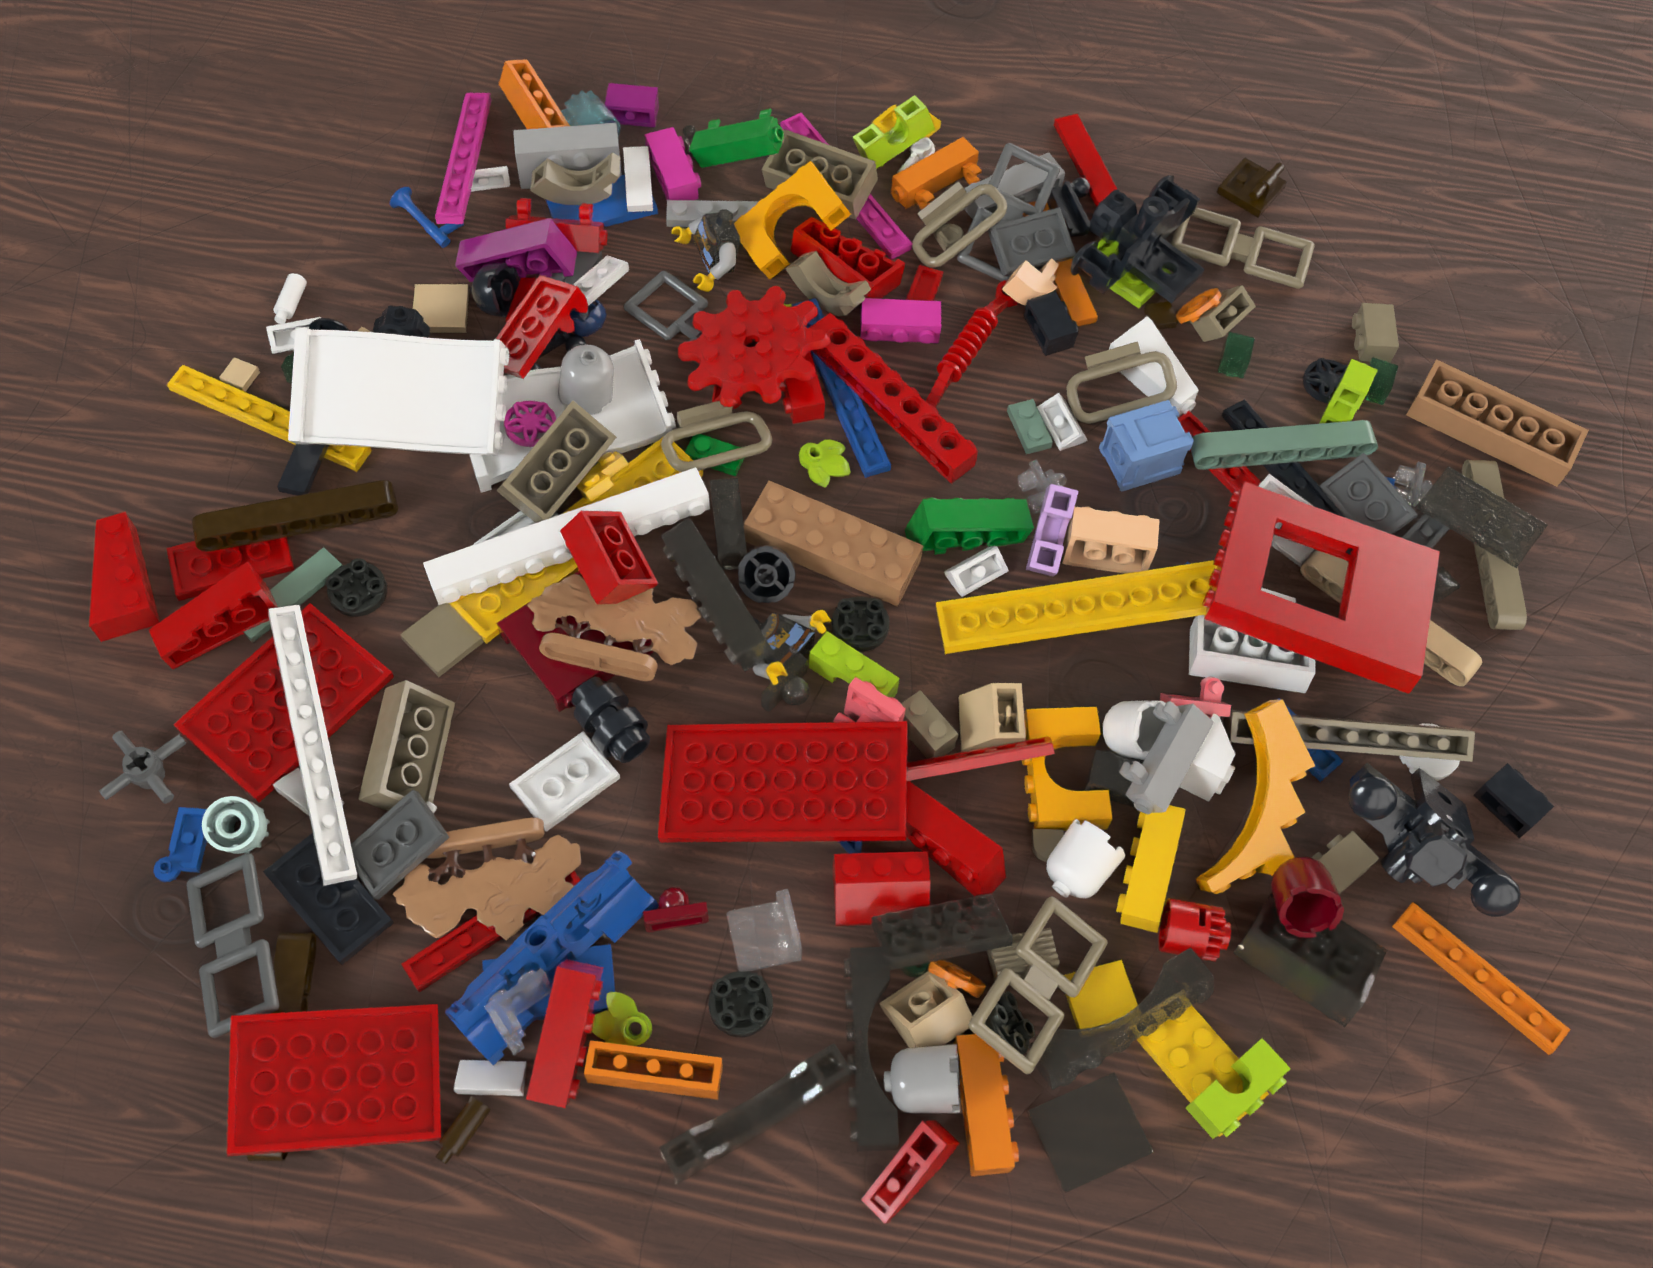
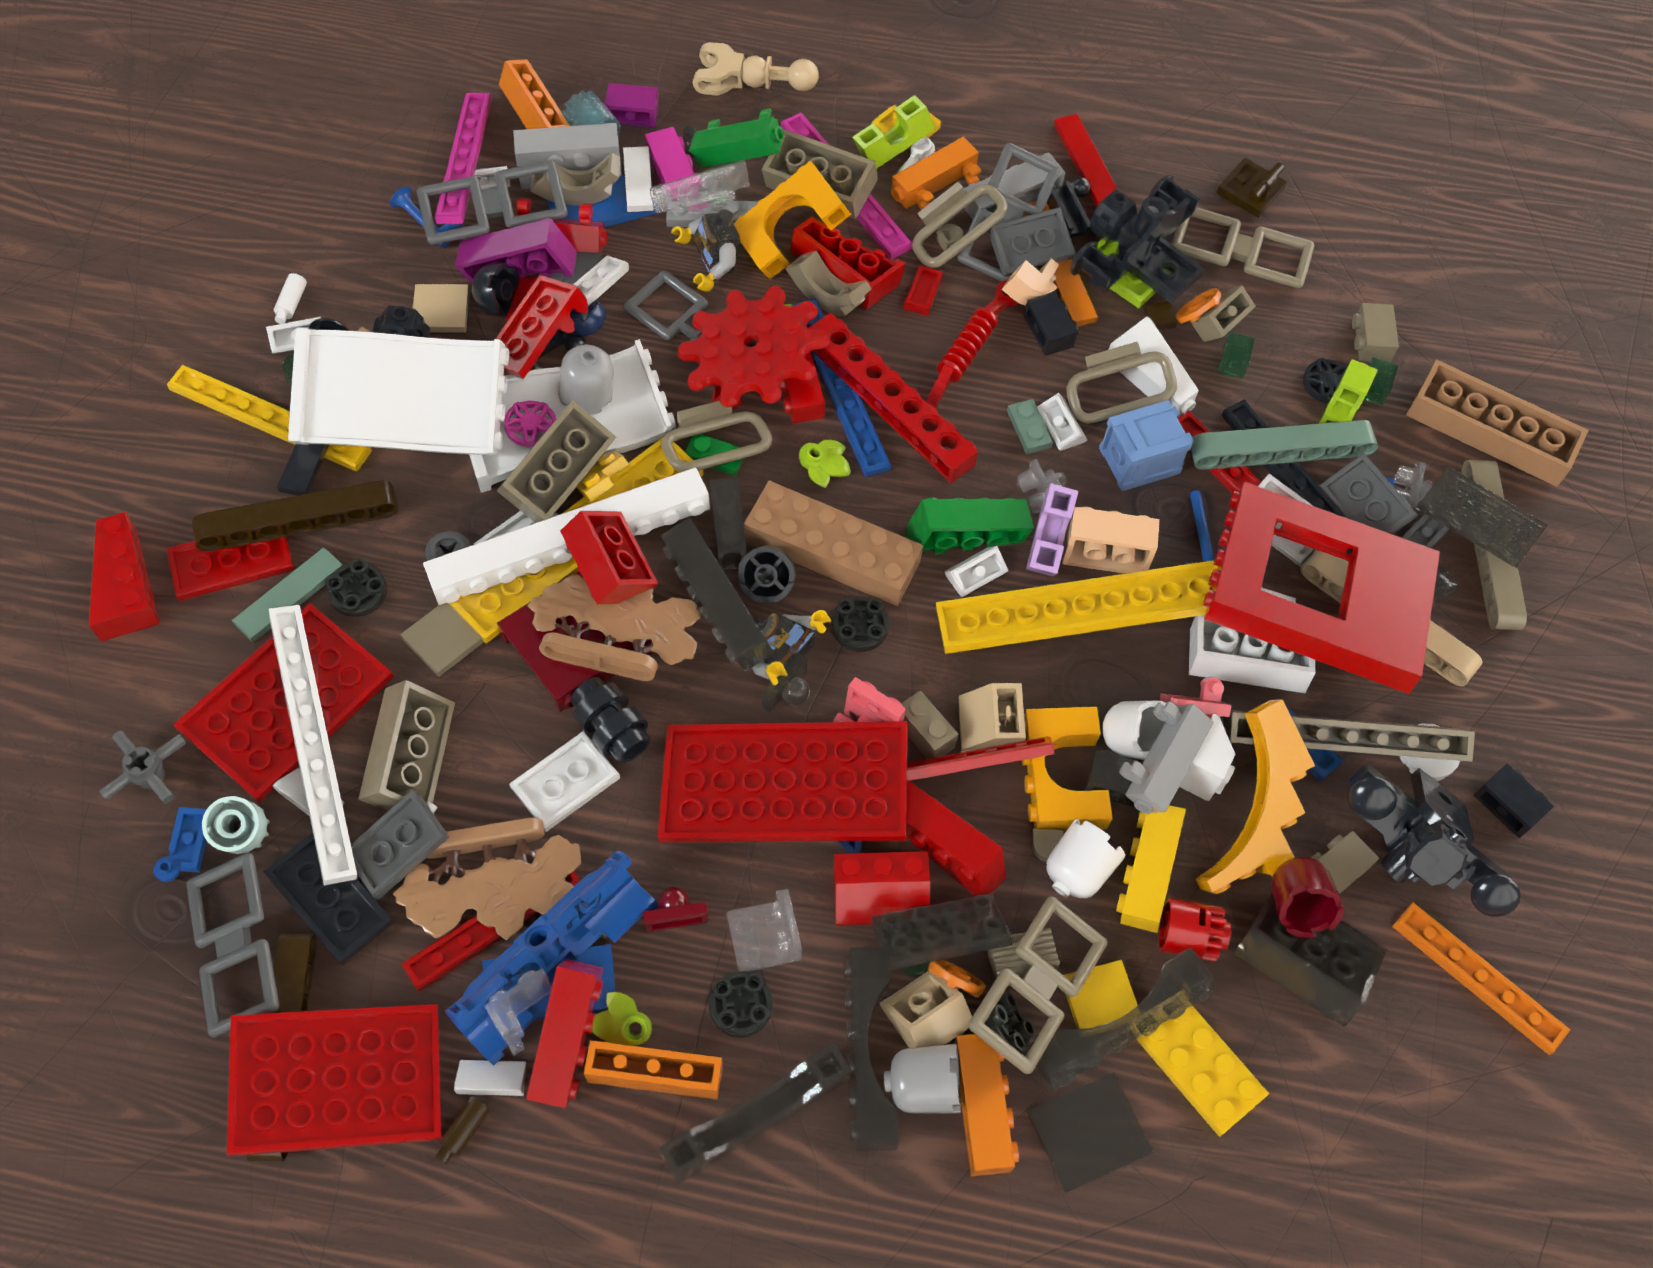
(214, 617): red wedge -> none
(239, 374): tan tile -> none
(446, 541): none -> dark grey gear
(491, 202): none -> dark grey bar
(701, 190): none -> clear bracket
(731, 69): none -> tan piece
(836, 659): lime arch -> none
(900, 320): dark pink brick -> none
(910, 1169): red slope -> none
(1201, 525): none -> blue bar
(1219, 1109): lime arch -> none

